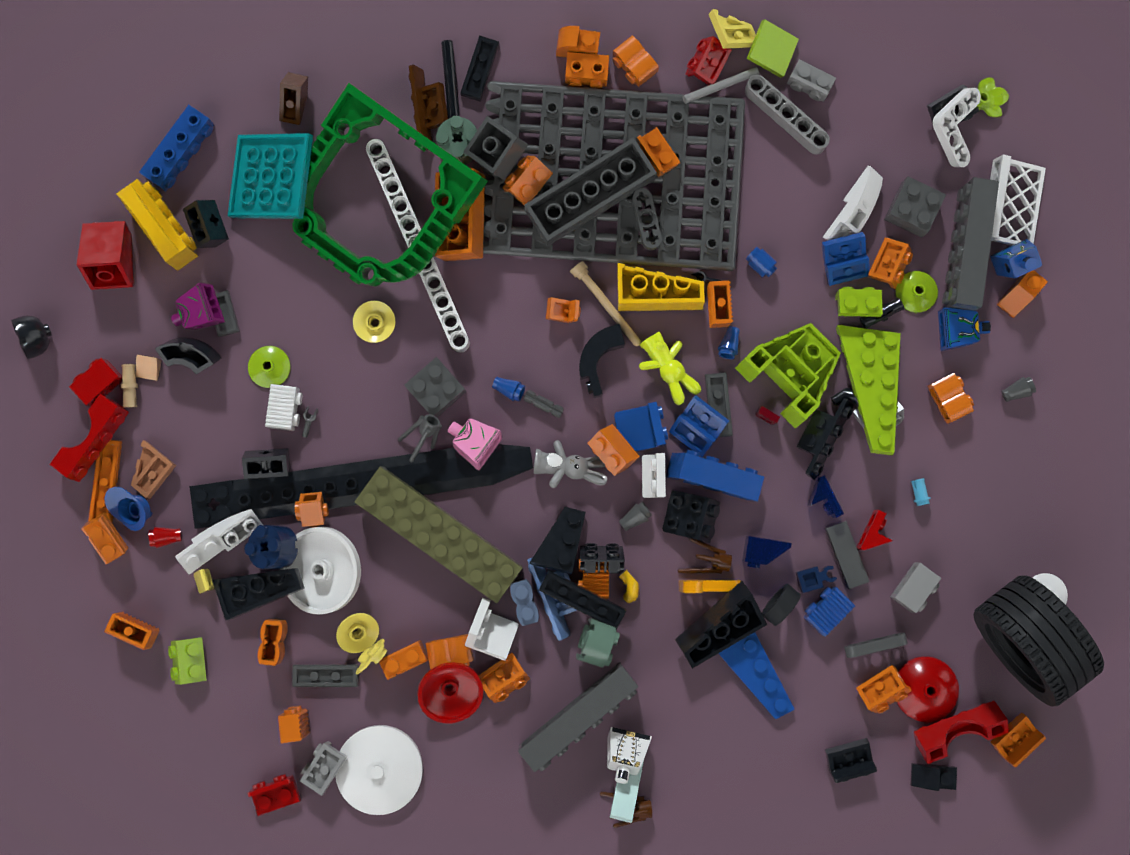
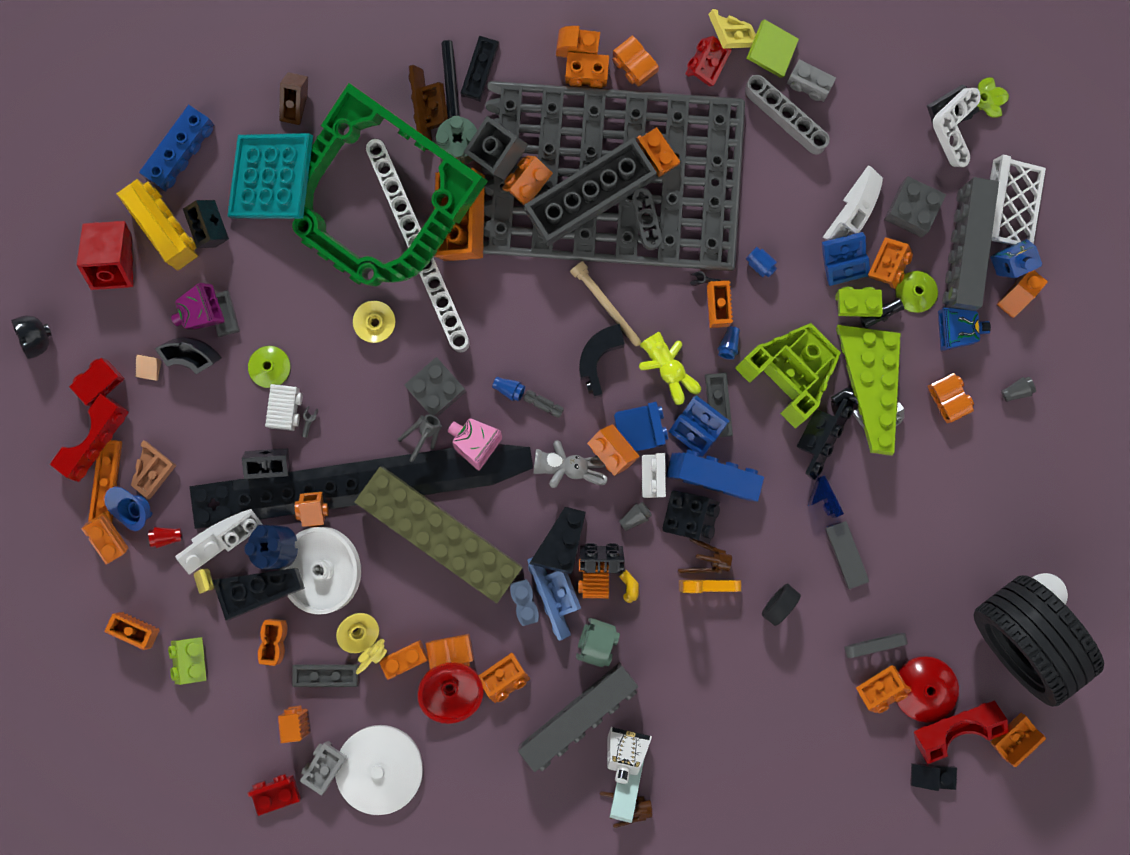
(129, 385): tan pin -> none
(491, 632): white bracket -> none
(563, 310): orange bracket -> none
(582, 599): black tile -> none
(656, 291): yellow wedge -> none
(720, 85): light grey bar -> none
(721, 626): black wedge -> none
(755, 670): blue wing -> none
(762, 551): clear blue slope -> none
(767, 415): dark red tile -> none
(812, 579): dark blue plate -> none
(828, 611): blue brick -> none
(850, 760): black bracket -> none
(870, 536): red slope -> none
(916, 588): light grey brick -> none
(920, 492): medium azure pin -> none

